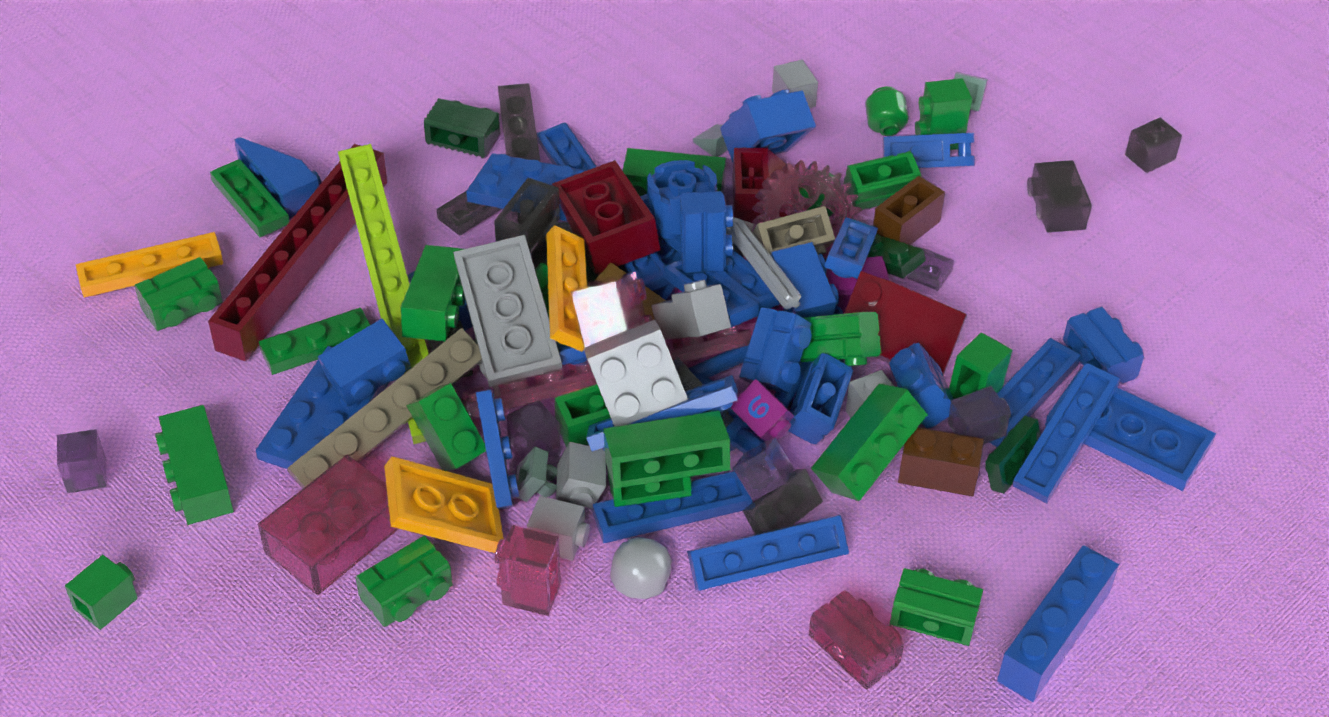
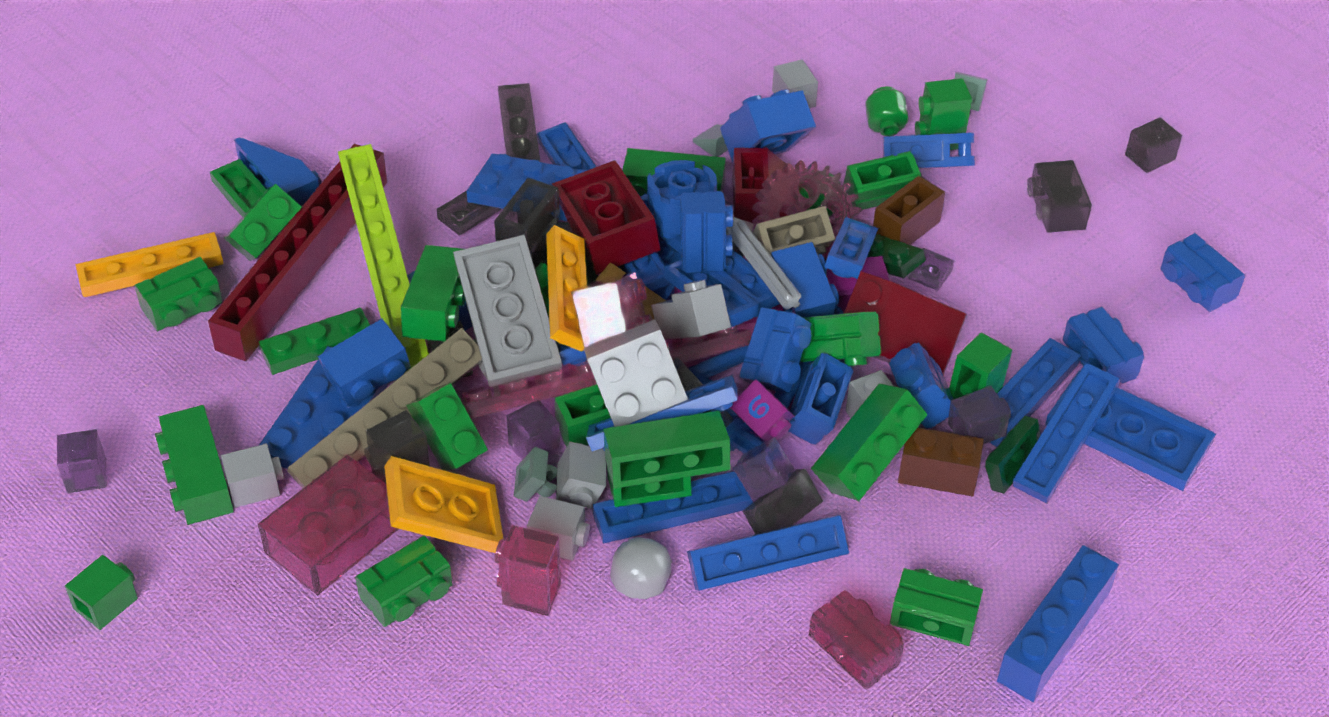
(252, 475): none -> light grey brick
(262, 222): none -> green brick
(395, 437): none -> clear smoke brick
(461, 127): dark green brick -> none
(497, 449): blue plate -> none
(1202, 272): none -> blue brick

